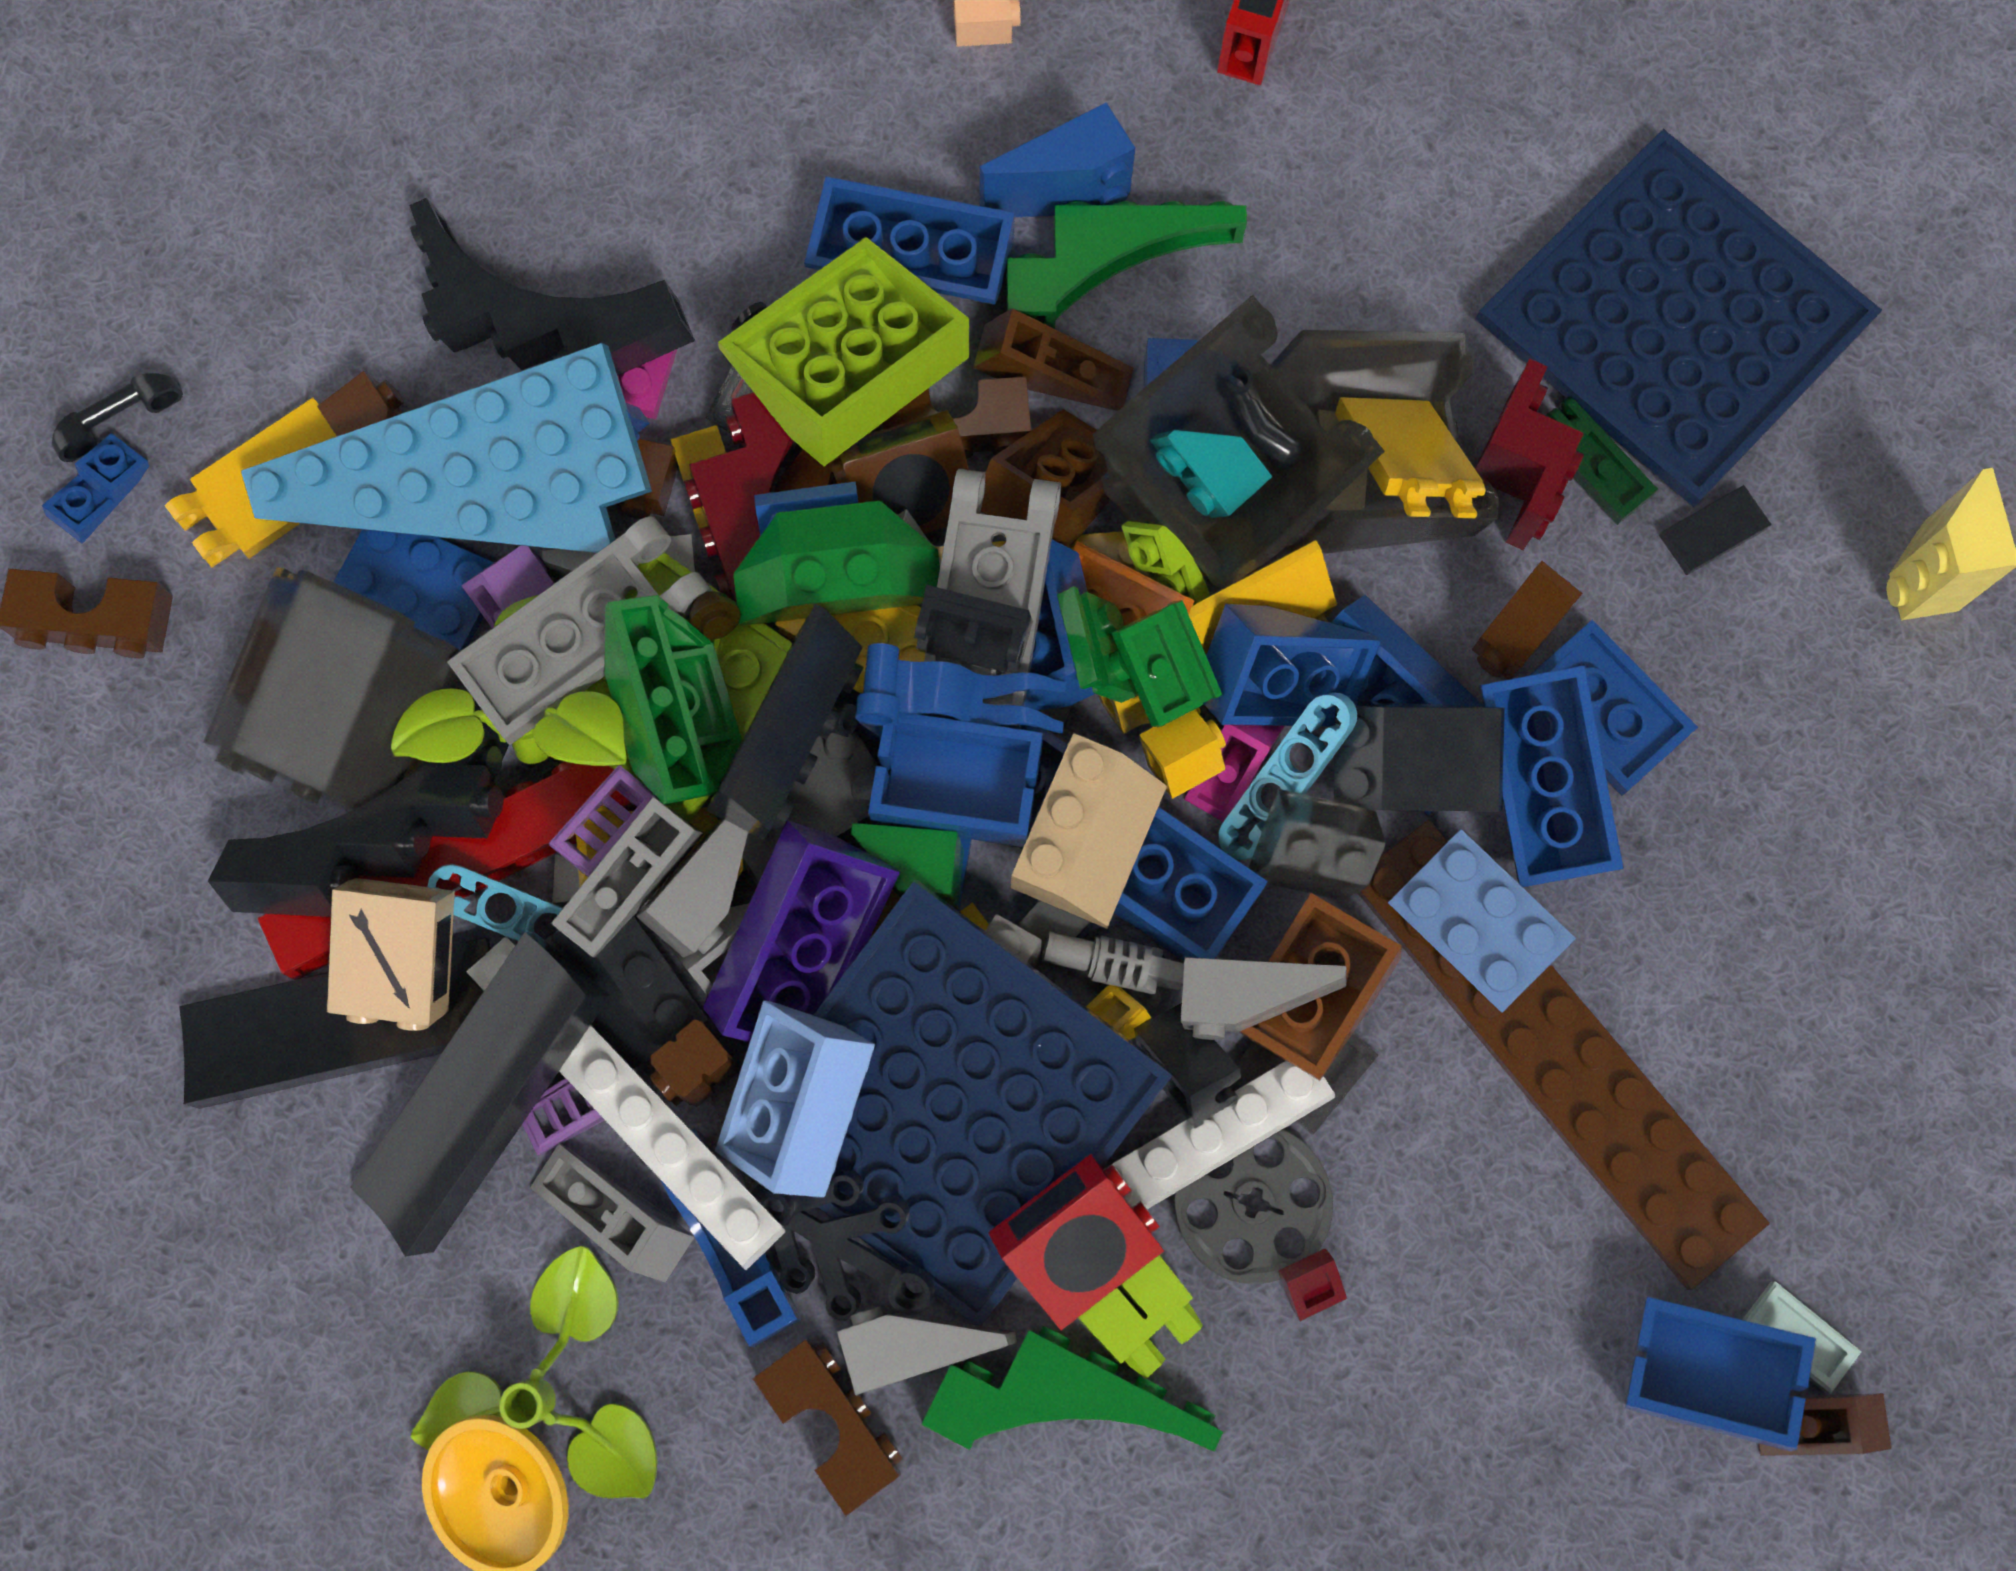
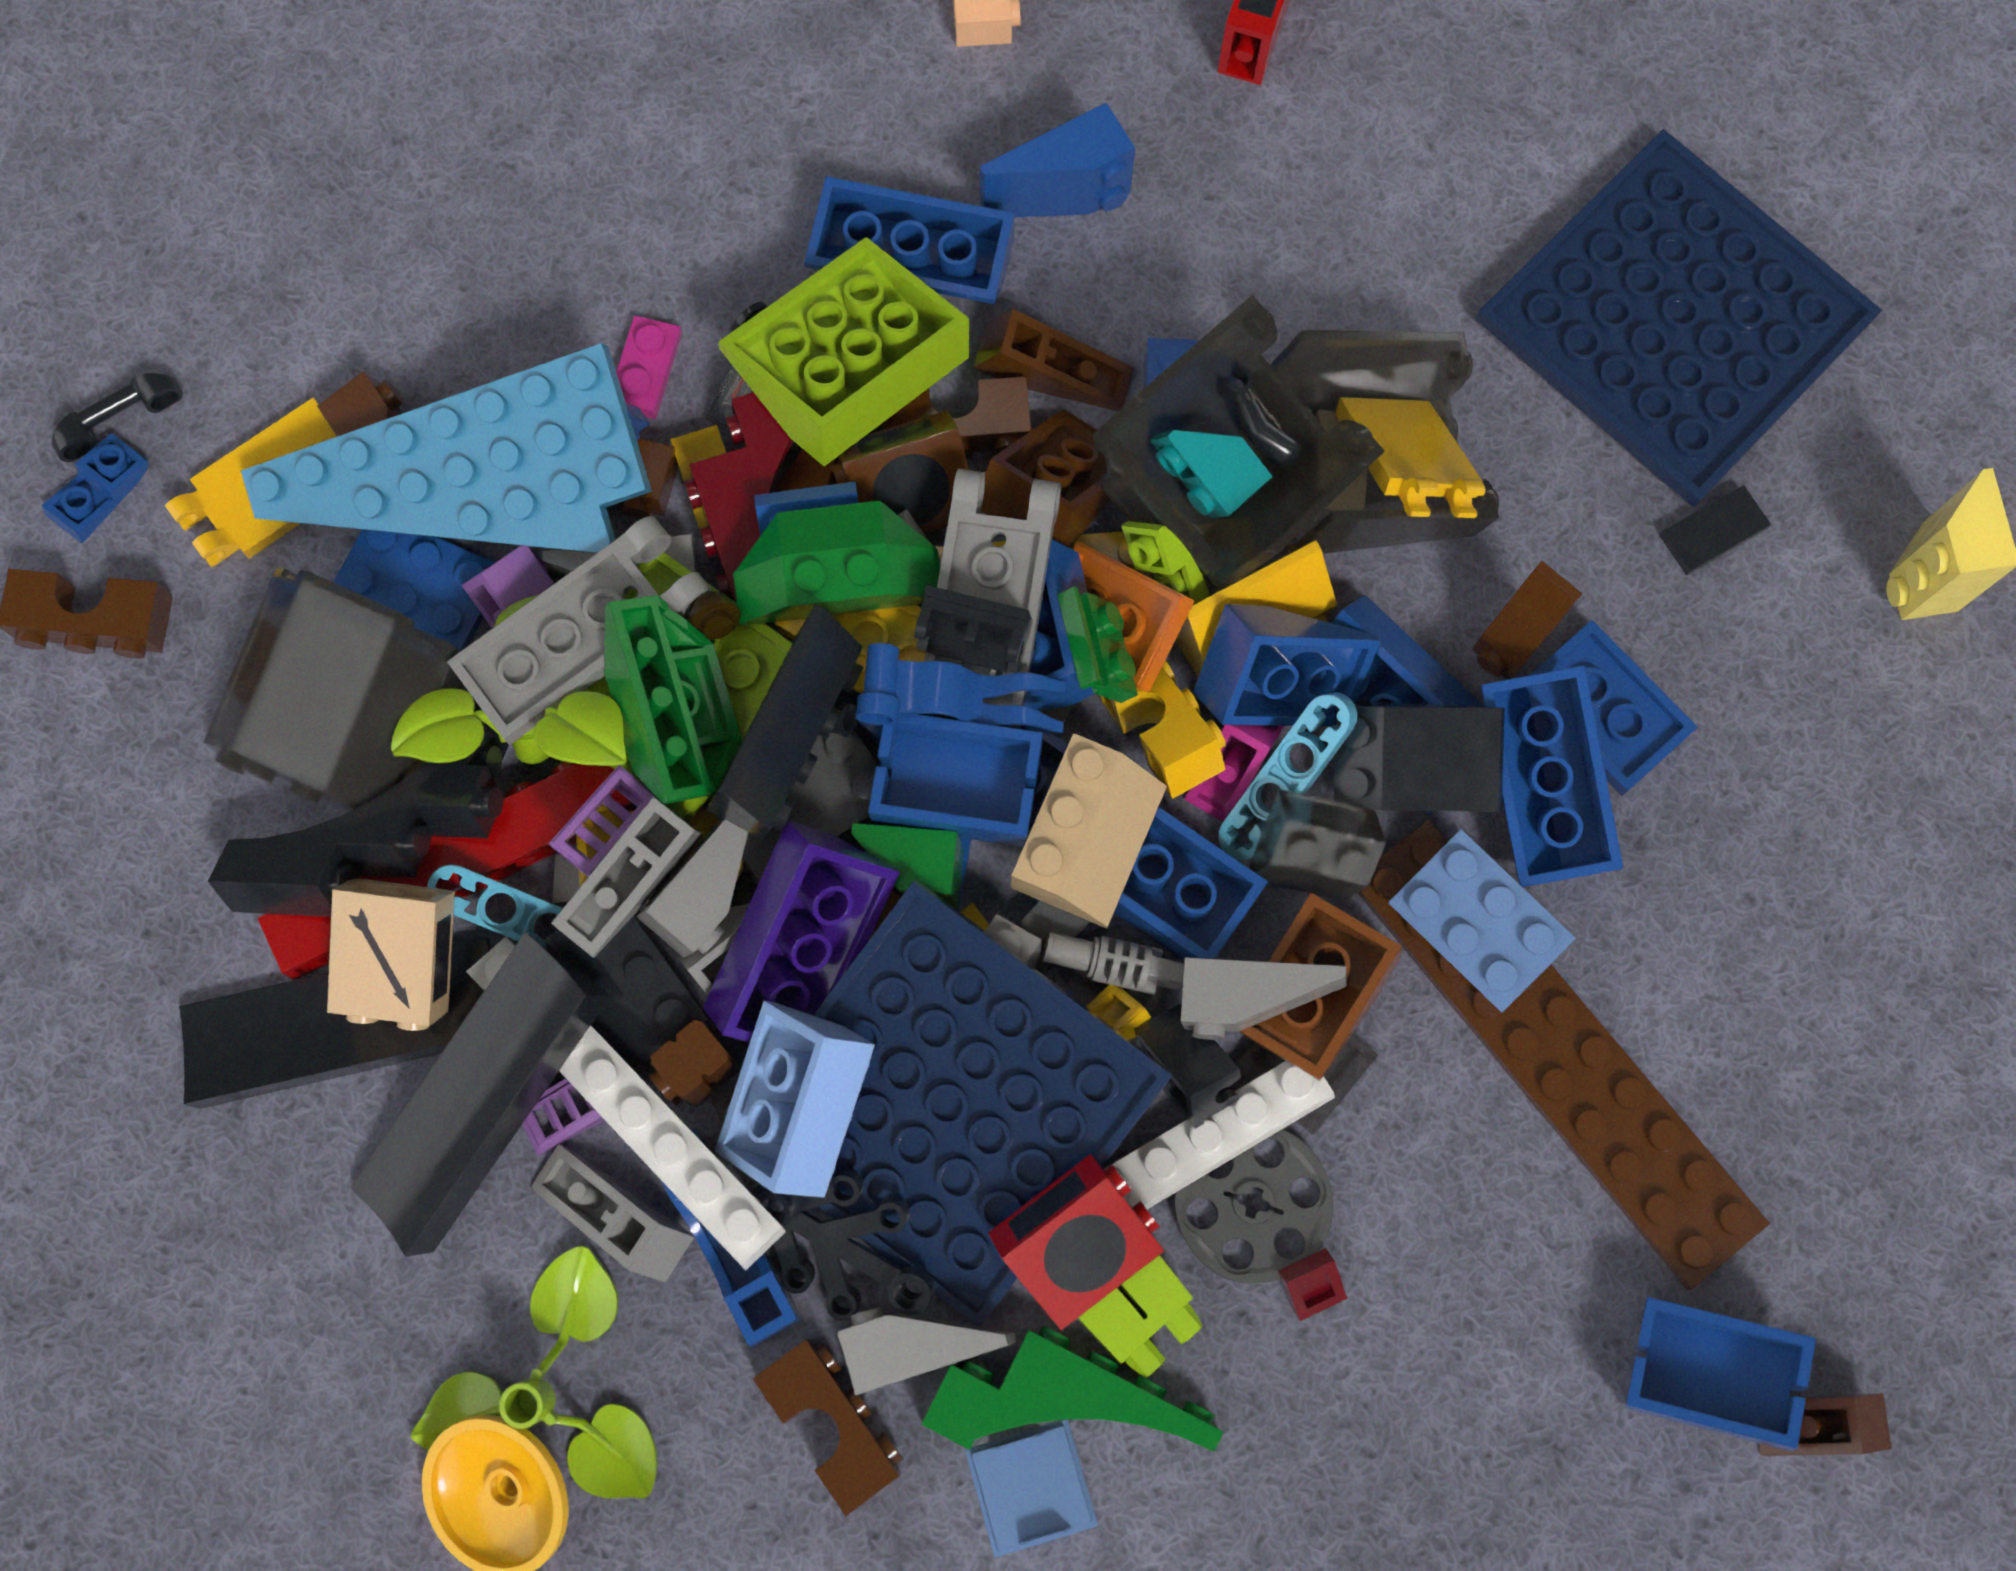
(532, 326): black arch -> none
(1031, 1488): none -> medium blue piece
(1108, 239): green arch -> none
(1166, 663): green plate -> none
(1530, 457): dark red bracket -> none
(1605, 469): dark green hinge -> none
(1832, 1351): light aqua tile -> none

